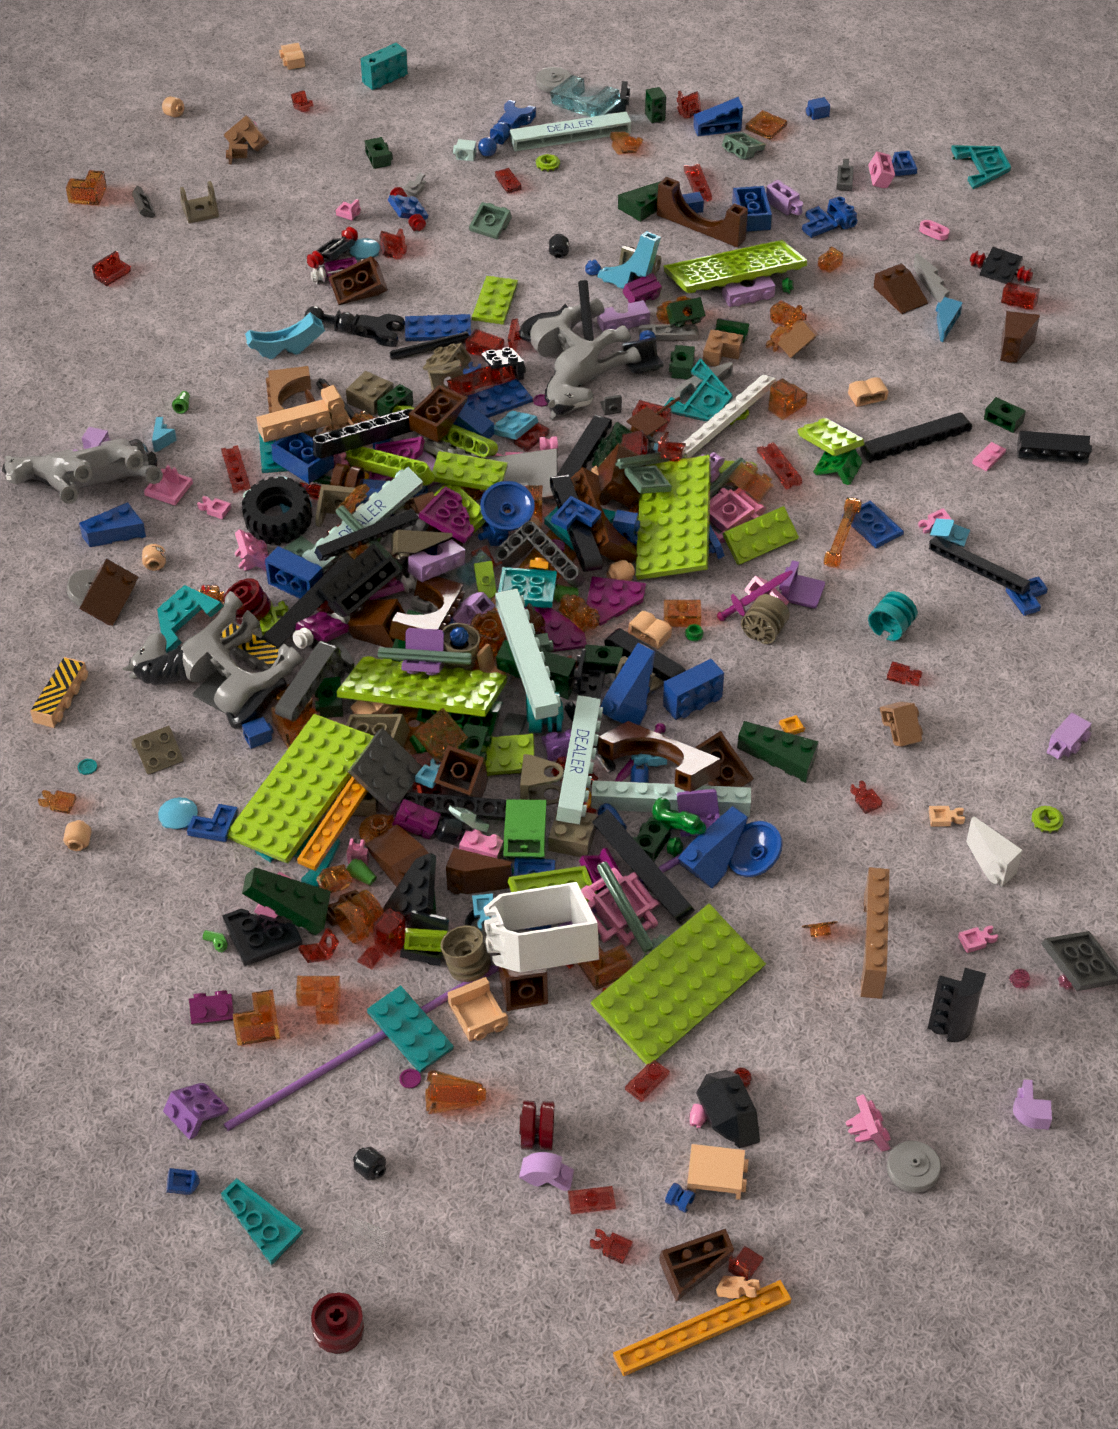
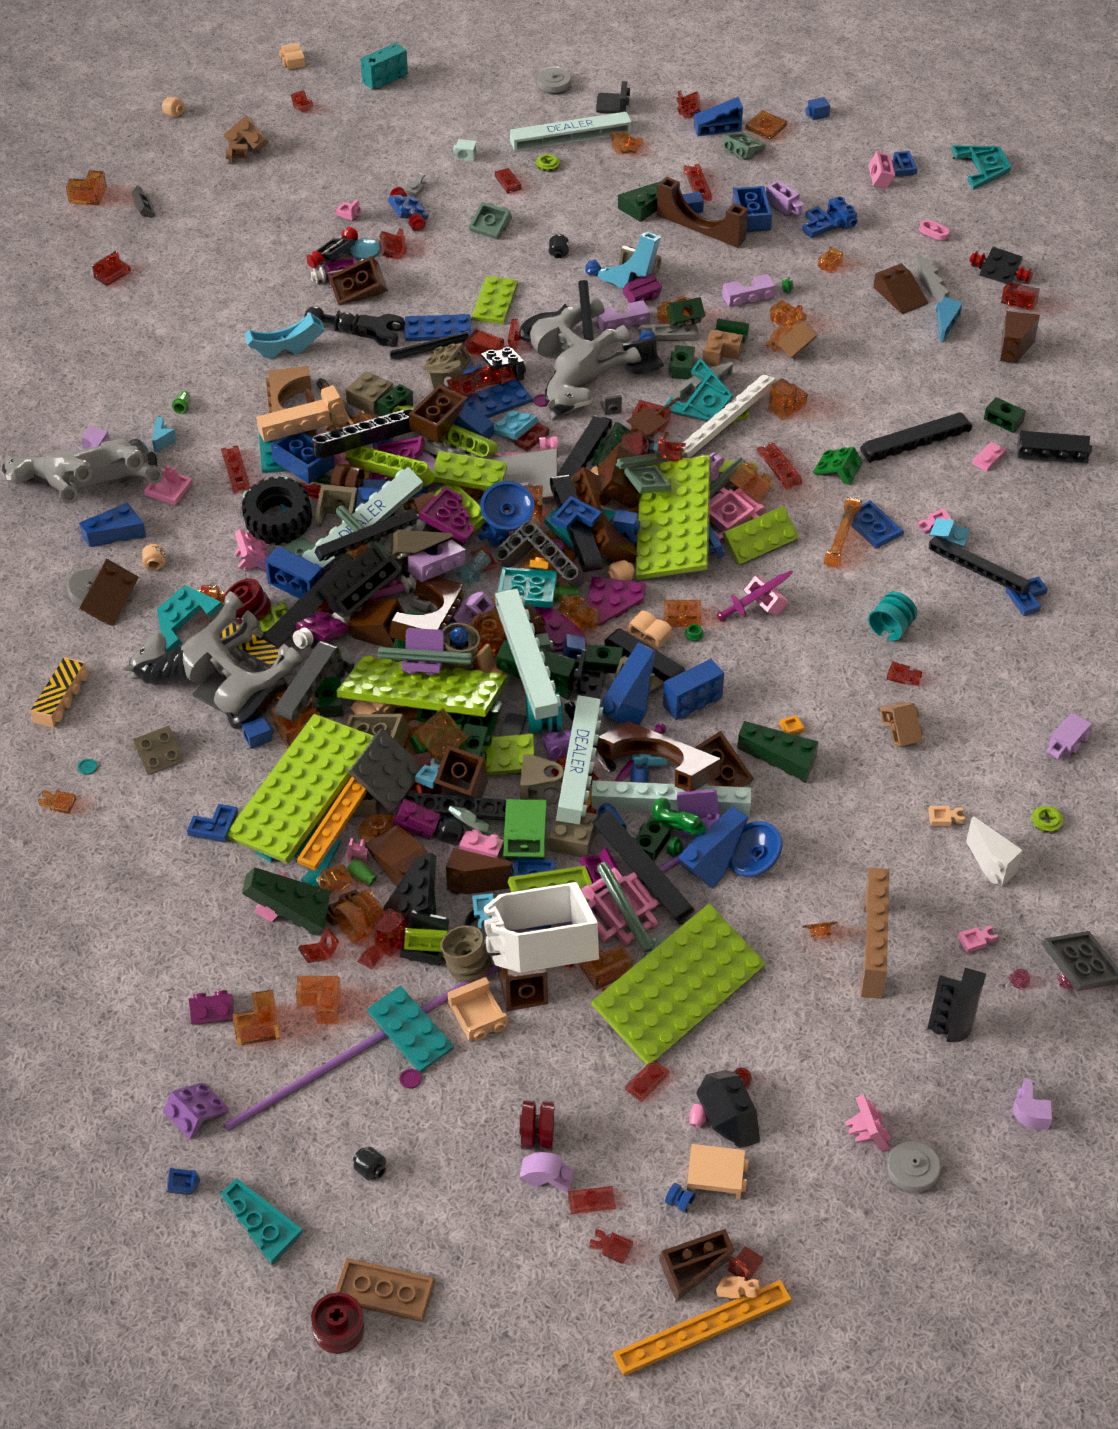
(77, 835): light nougat head -> none
(177, 813): medium azure dish -> none
(206, 203): dark tan hose -> none
(216, 508): bright pink plate -> none
(218, 940): bright green arm -> none
(259, 936): black plate -> none
(356, 496): clear orange plate -> none
(378, 152): dark green brick -> none
(386, 1289): none -> medium nougat tile
(451, 1093): clear orange cone -> none
(485, 578): lime plate -> none
(511, 119): blue piece -> none
(567, 96): clear light blue arch -> none
(573, 646): none -> blue brick
(655, 105): dark green brick -> none
(735, 266): lime plate -> none
(765, 618): dark tan wheel -> none
(801, 589): medium lavender bracket -> none
(830, 437): lime plate -> none
(844, 176): dark grey hinge -> none
(866, 799): clear red plate -> none
(868, 391): light nougat brick -> none

